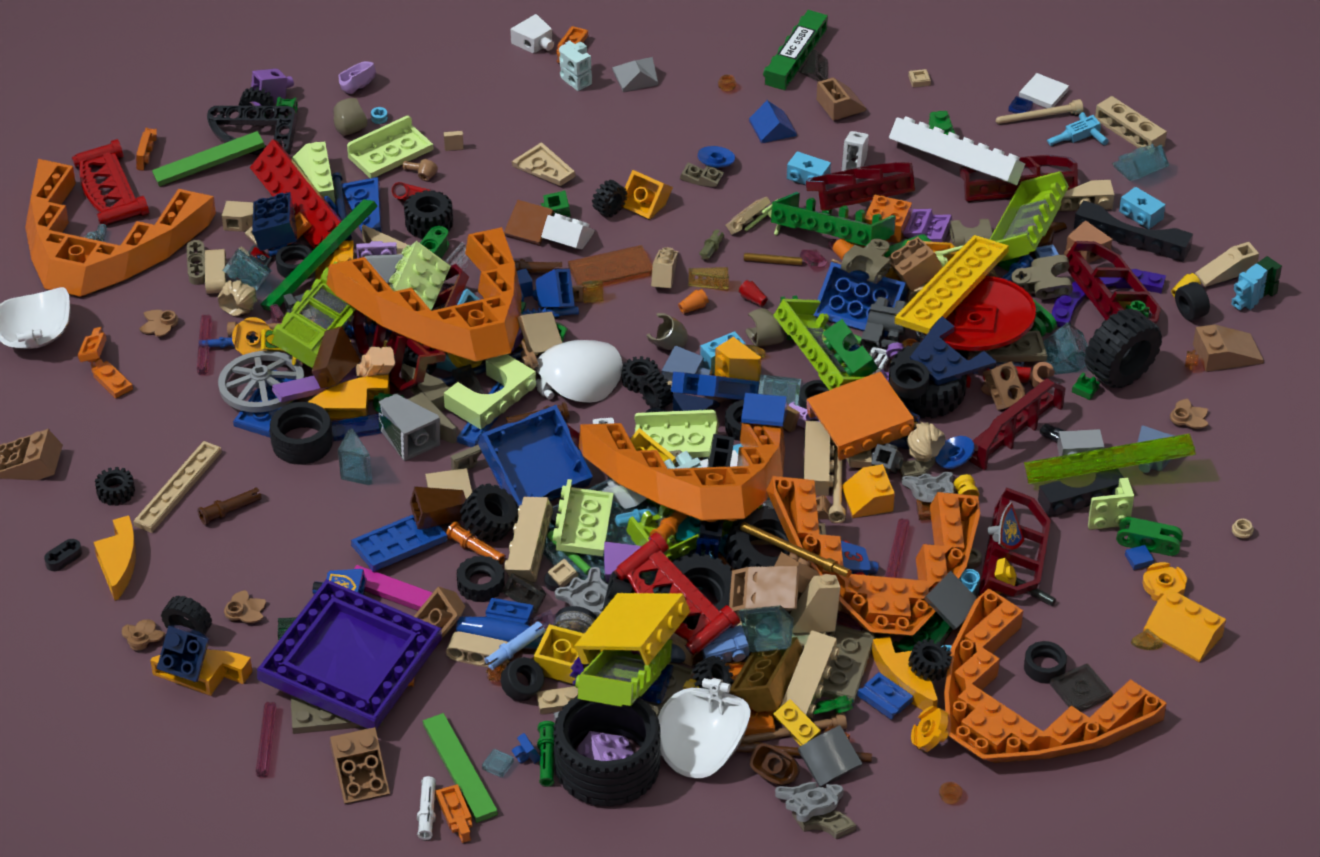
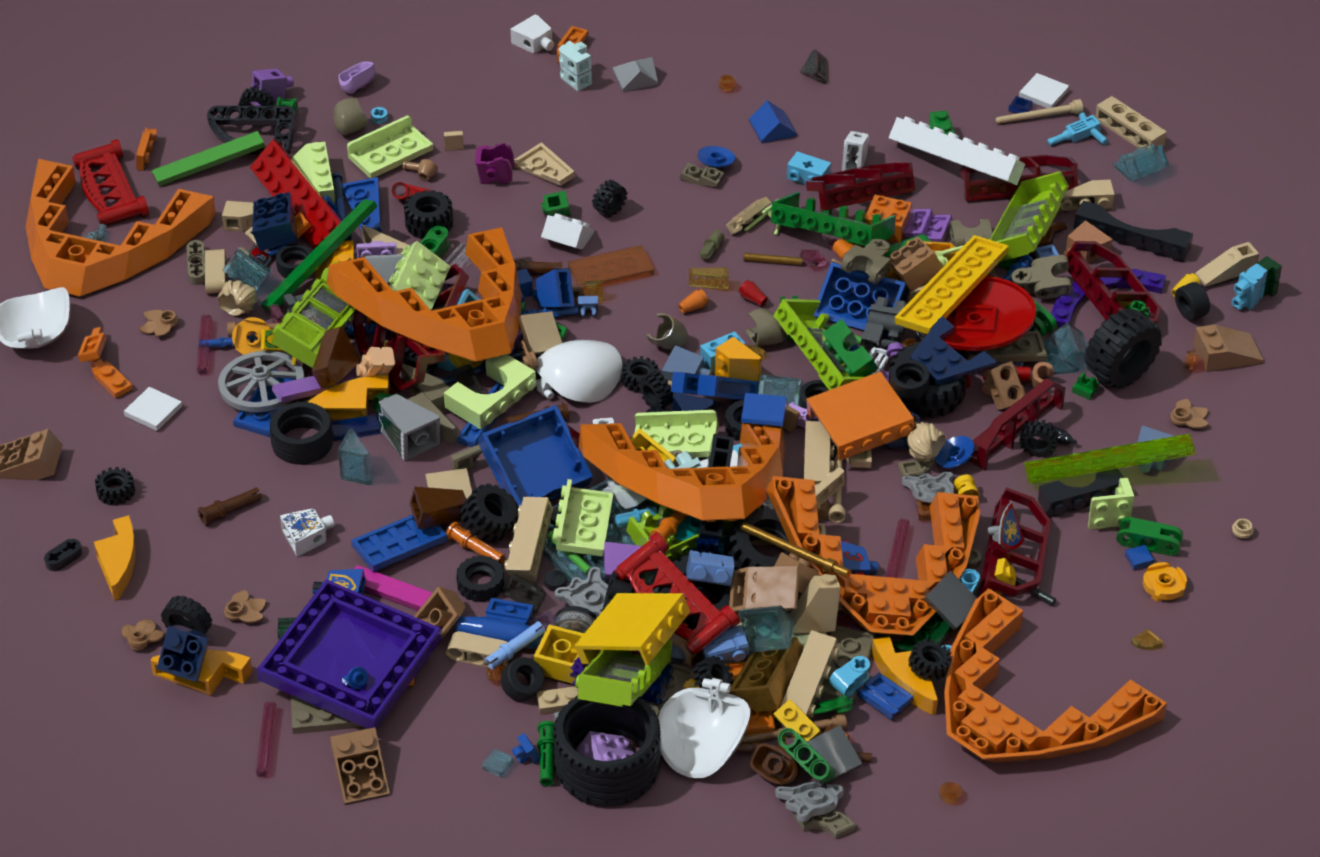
(153, 408): none -> white tile
(177, 487): tan tile -> none
(305, 530): none -> white torso
(356, 678): none -> blue plate
(426, 814): white pin -> none
(455, 811): orange hinge -> none
(460, 767): bright green tile -> none
(495, 163): none -> magenta piece
(527, 222): dark orange tile -> none
(562, 573): tan tile -> none
(586, 303): none -> medium blue tile
(645, 194): light orange slope -> none
(664, 268): tan slope -> none
(710, 568): none -> medium blue brick
(795, 50): green brick -> none
(815, 761): none -> green beam
(829, 486): none -> tan hinge
(838, 99): medium nougat slope -> none
(851, 676): none -> medium azure piece
(869, 492): light orange slope -> none
(883, 453): dark grey brick -> none
(919, 78): tan tile -> none
(930, 728): light orange plate -> none
(1042, 430): none -> black tyre
(1046, 649): black tyre -> none
(1079, 441): light grey brick -> none
(1081, 688): clear smoke tile -> none
(1142, 208): medium azure brick -> none
(1185, 625): light orange slope -> none

